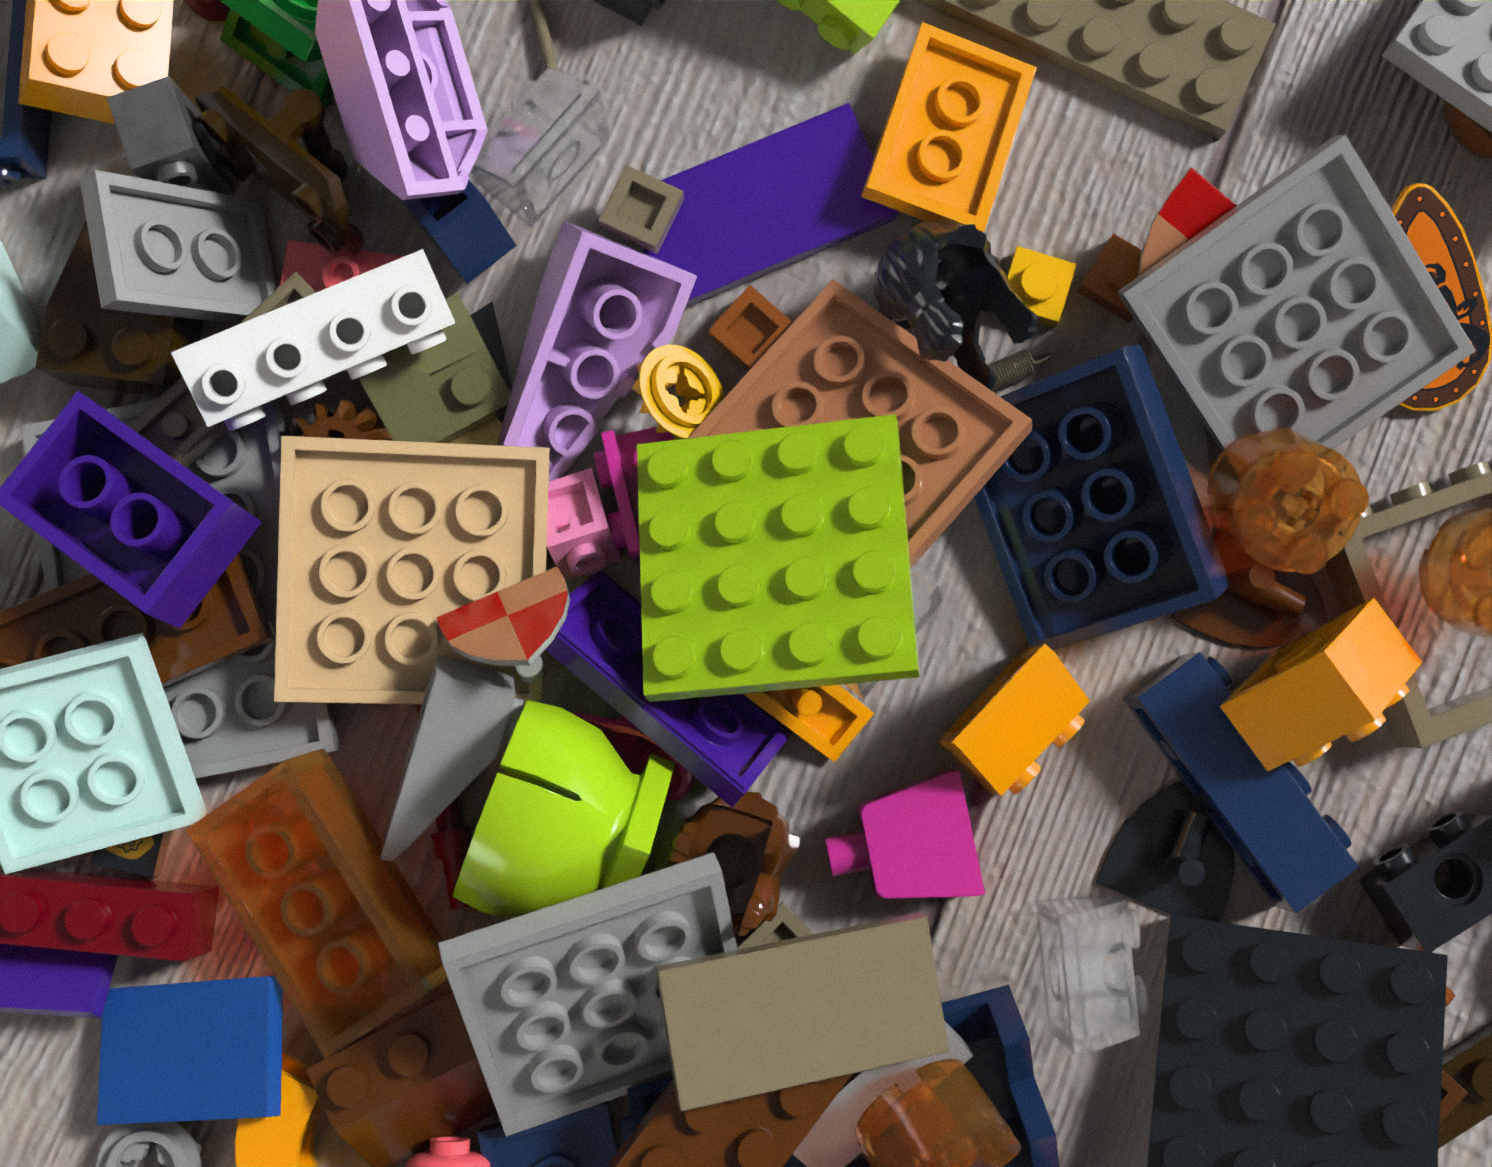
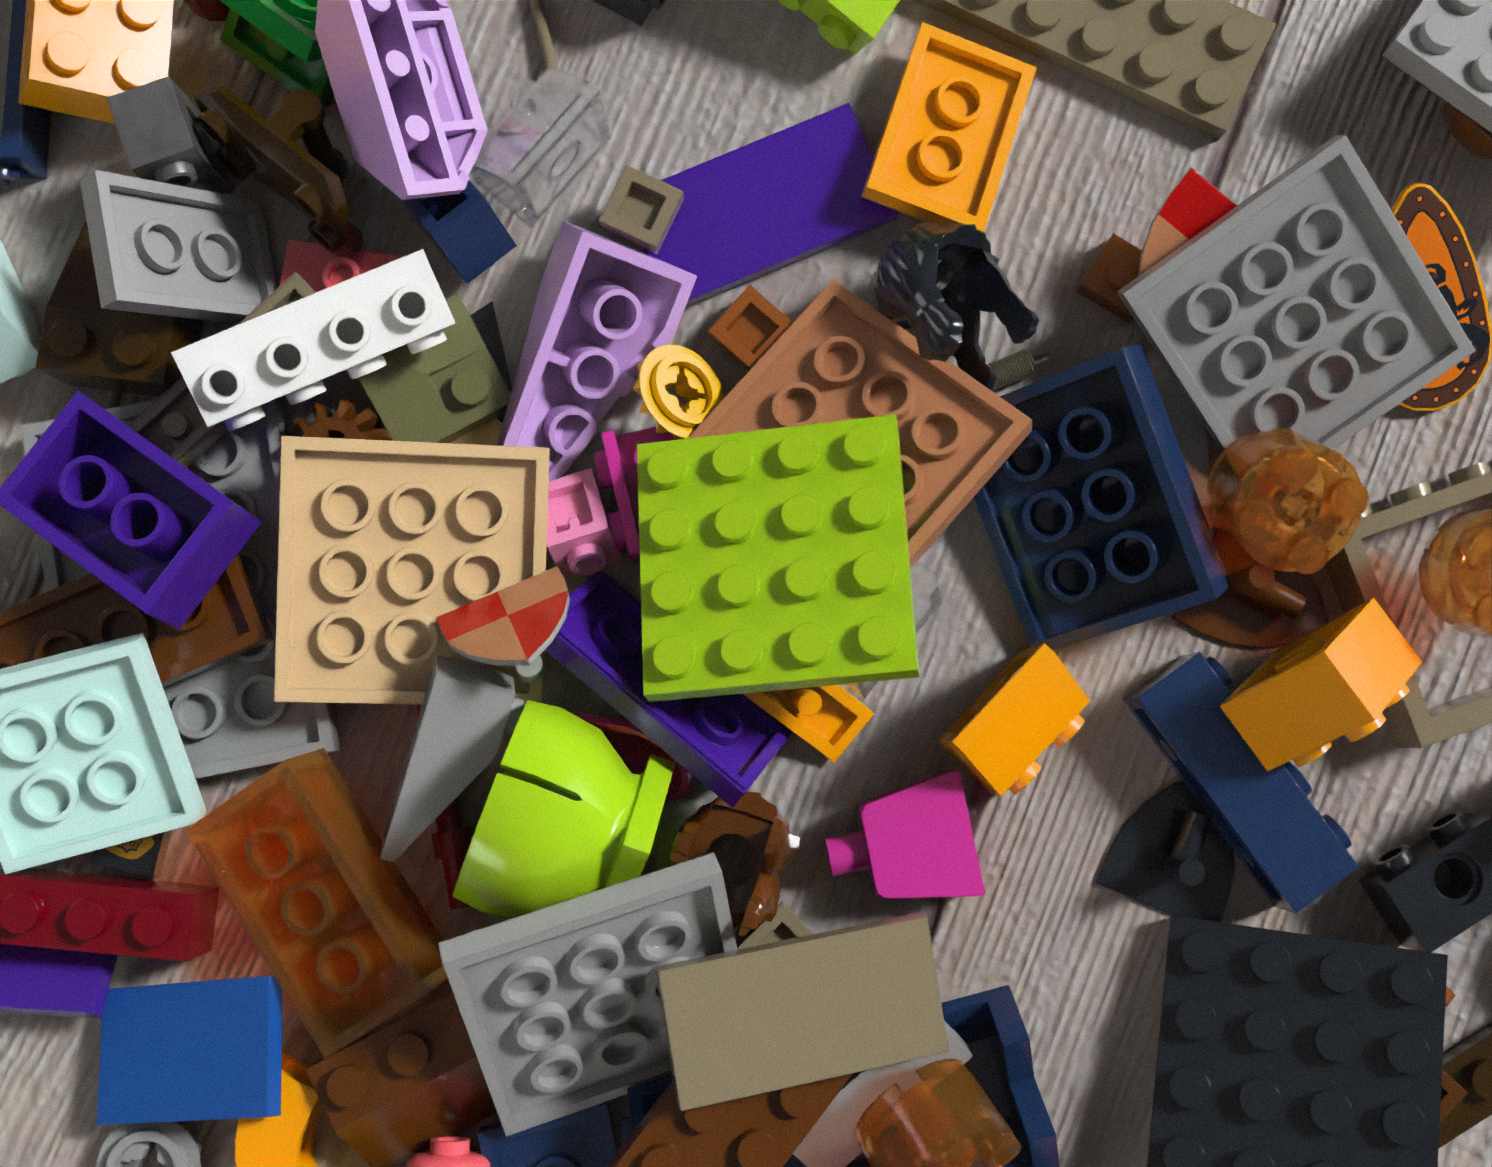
(1041, 283): yellow plate -> none
(1090, 971): clear slope -> none

